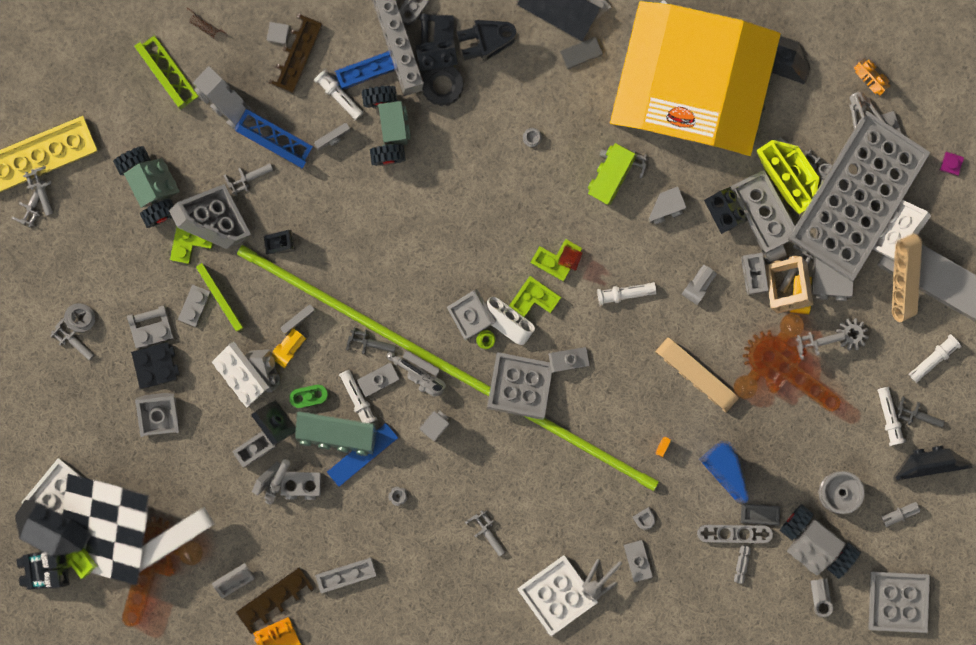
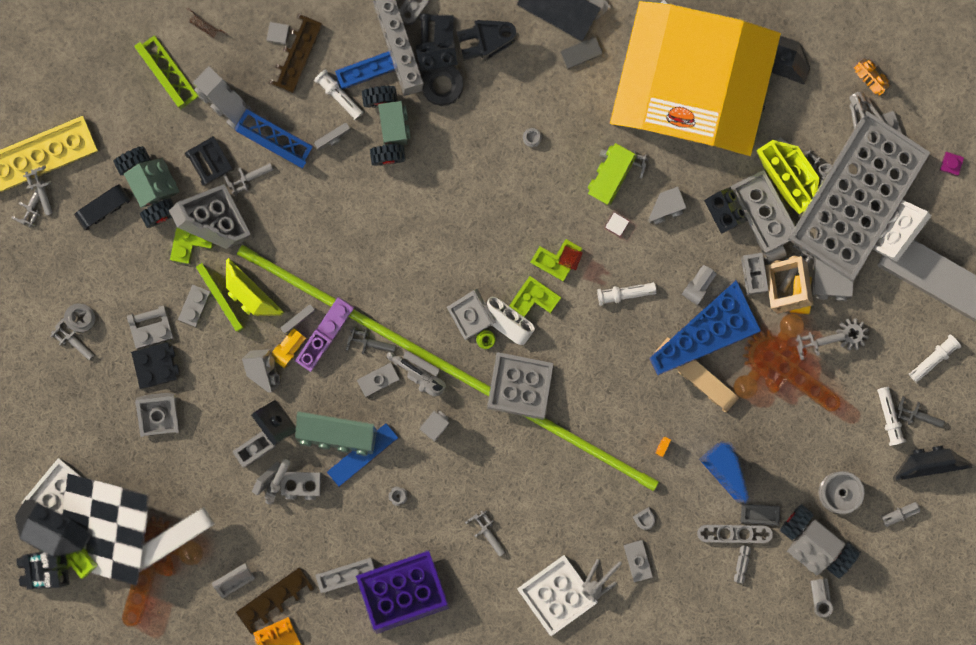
(101, 206): none -> black beam
(214, 157): none -> black plate
(240, 374): white plate -> none
(248, 293): none -> neon yellow wedge
(279, 242): black slope -> none
(308, 396): bright green plate -> none
(324, 334): none -> medium lavender slope
(361, 407): white pin -> none
(402, 592): none -> dark purple slope
(568, 359): light grey plate -> none
(617, 224): none -> white tile
(715, 327): none -> blue wing
(898, 602): light grey plate -> none
(906, 277): tan beam -> none

